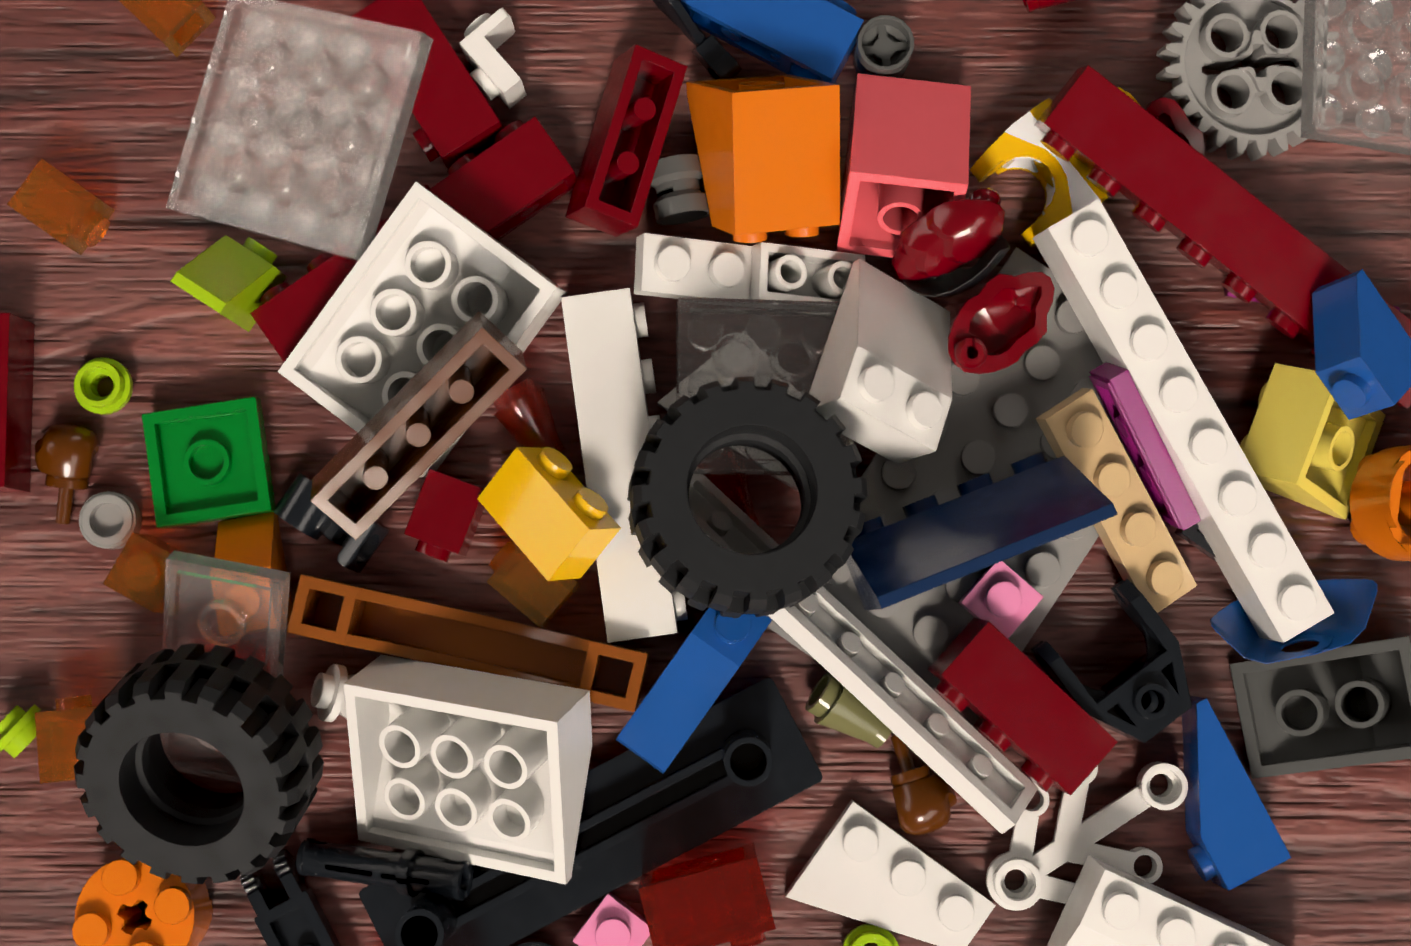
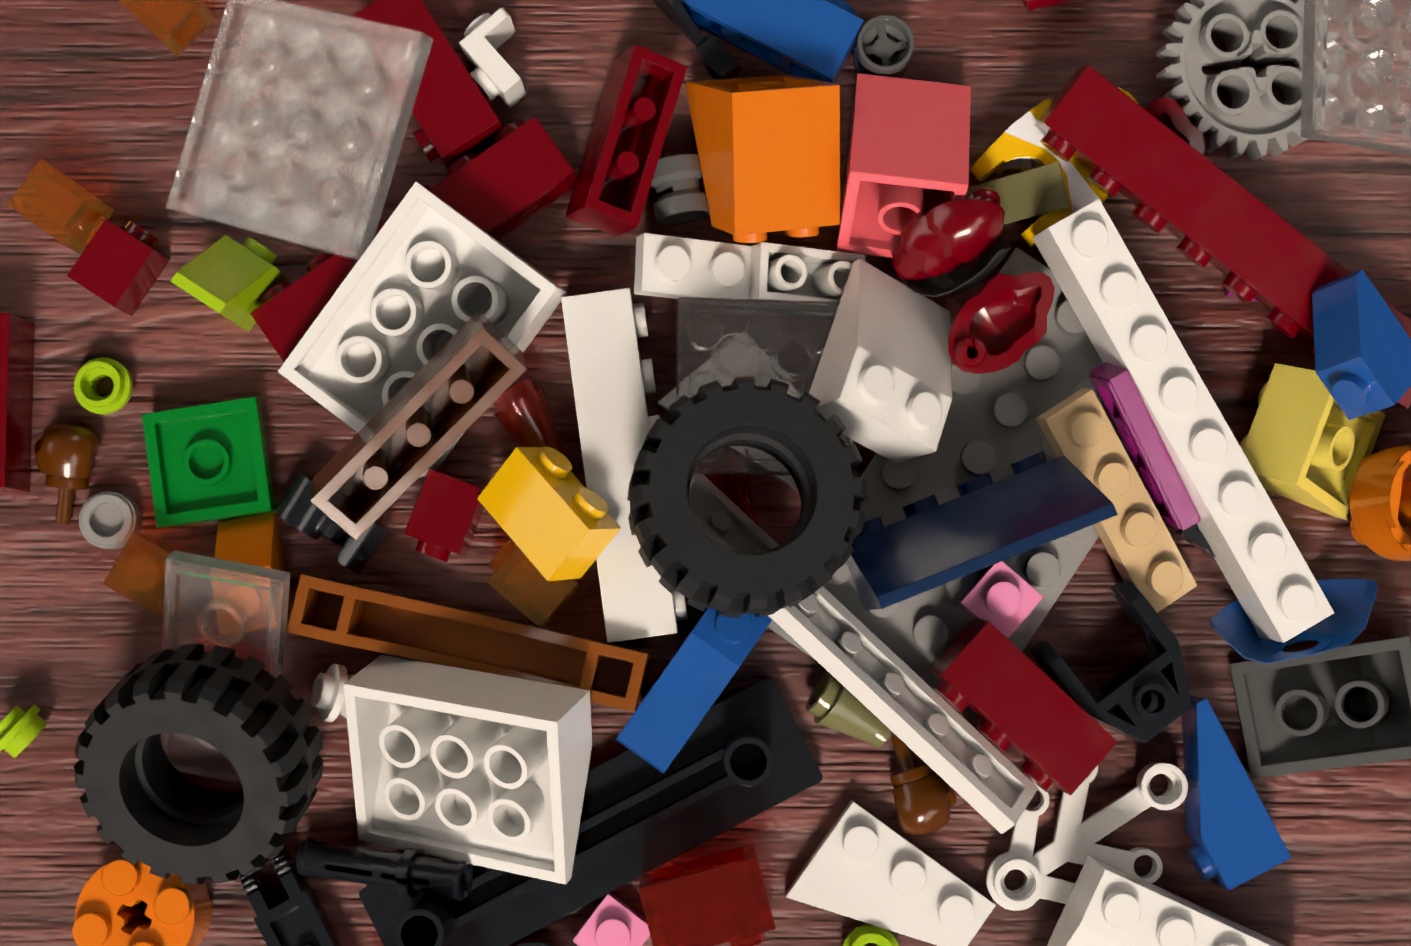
(58, 735): clear orange brick -> none
(119, 265): none -> dark red brick
(1029, 192): none -> olive sticker

